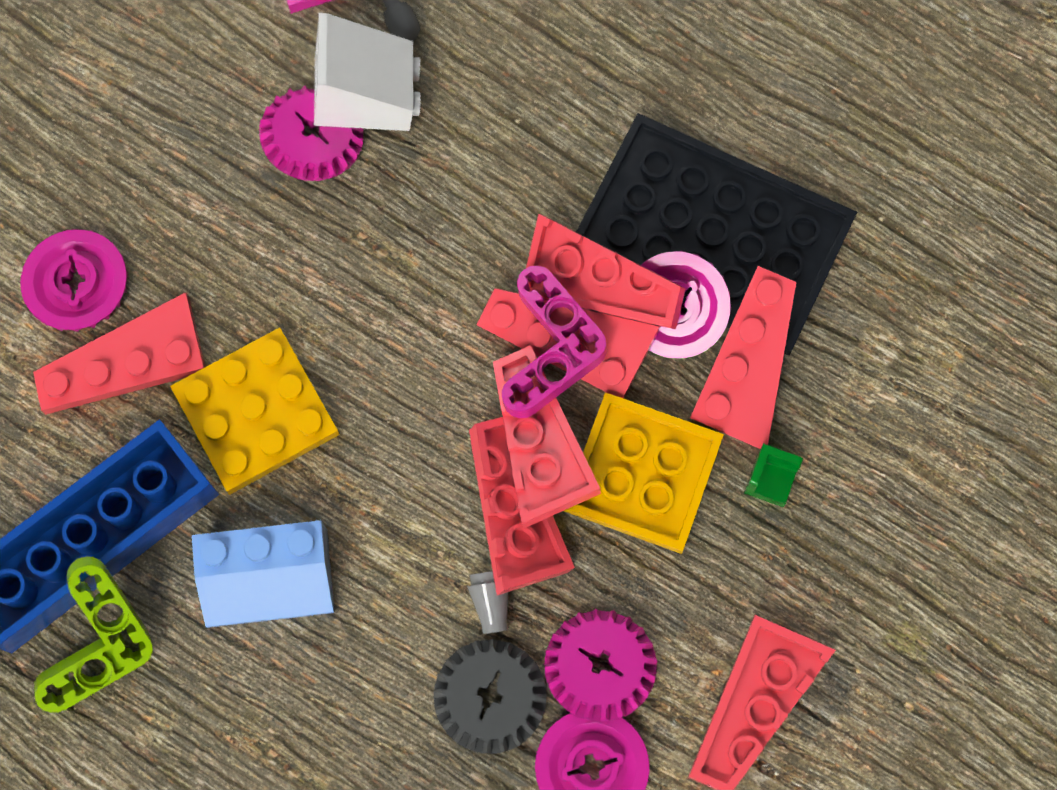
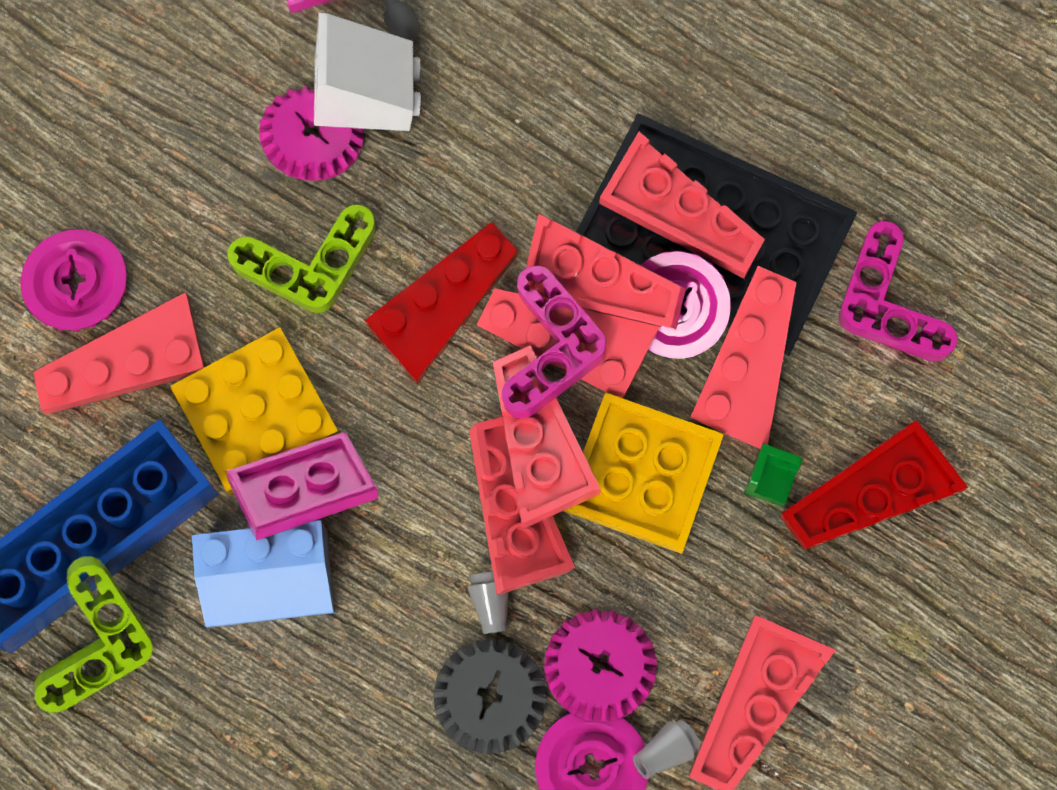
(301, 485): none -> dark pink tile
(318, 272): none -> lime beam
(433, 308): none -> red wing
(666, 201): none -> coral wing
(667, 749): none -> light grey cone
(873, 302): none -> dark pink beam
(883, 484): none -> red wing

